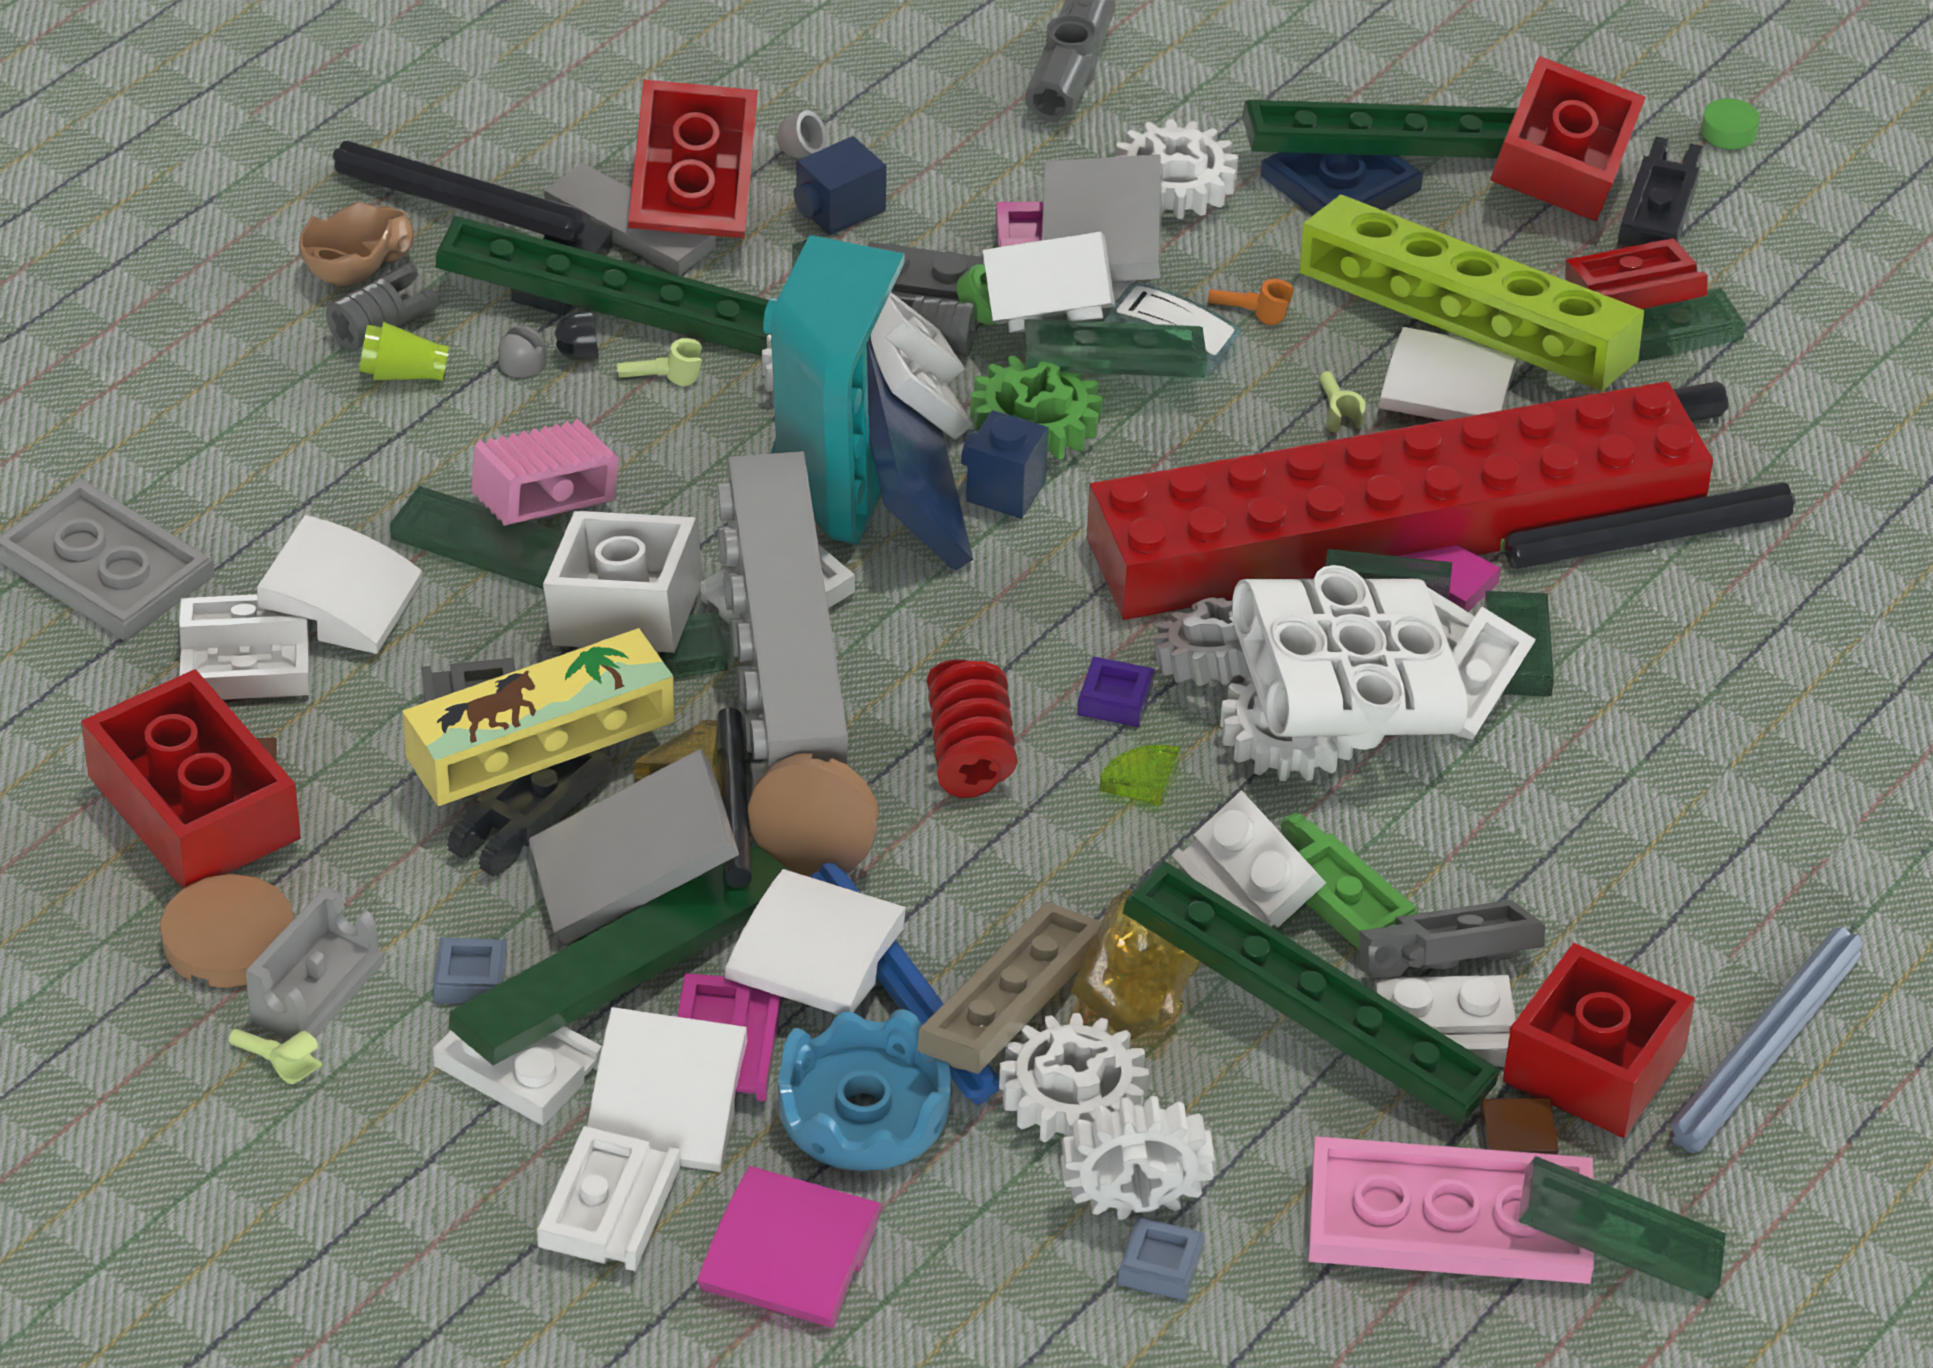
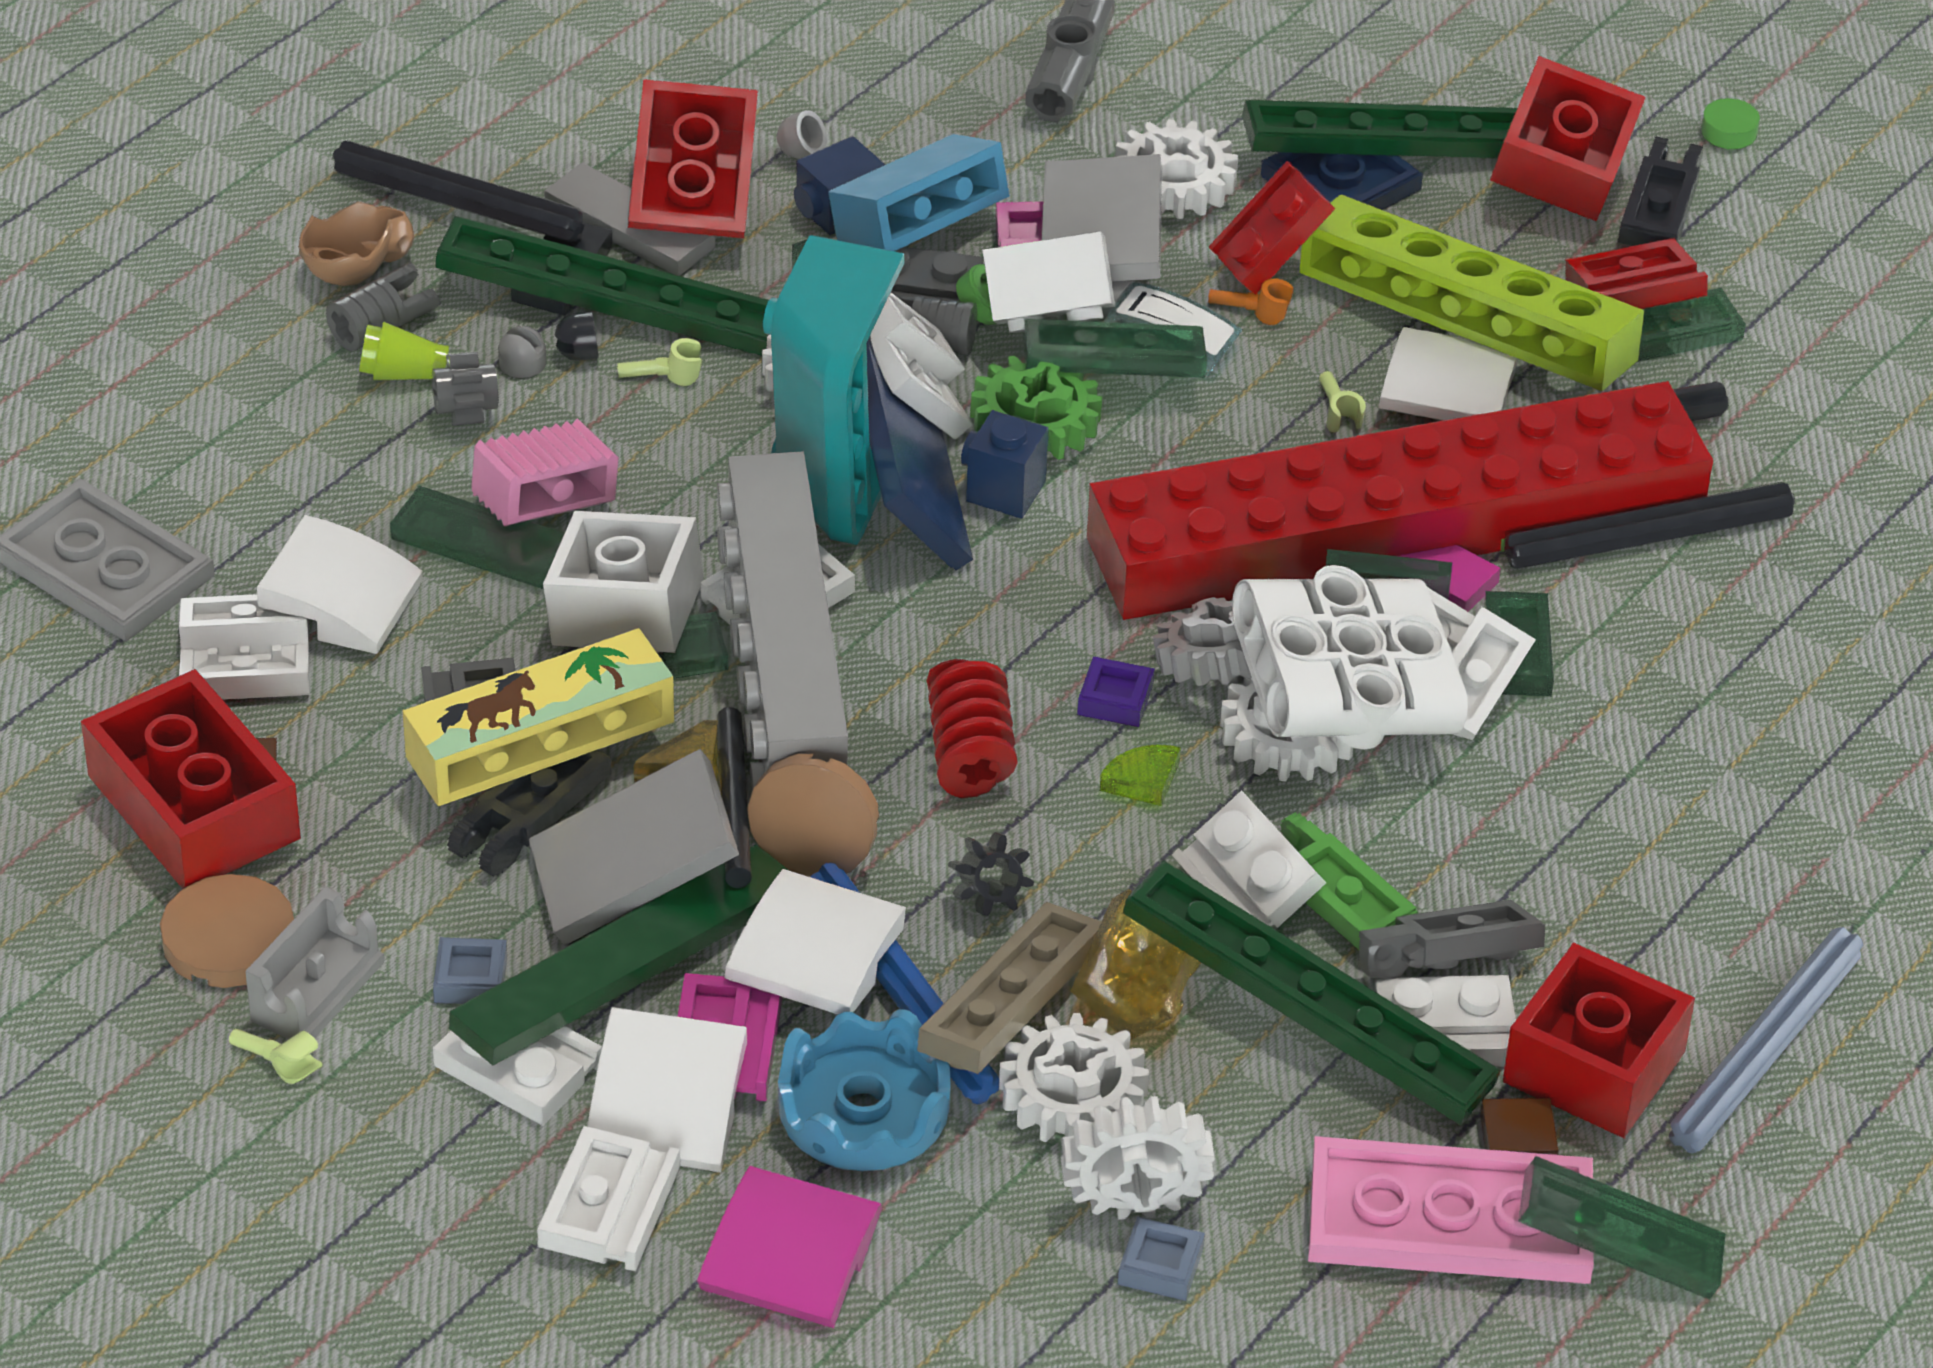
(465, 388): none -> dark grey gear
(920, 193): none -> dark azure brick
(995, 890): none -> black gear
(1271, 227): none -> red plate

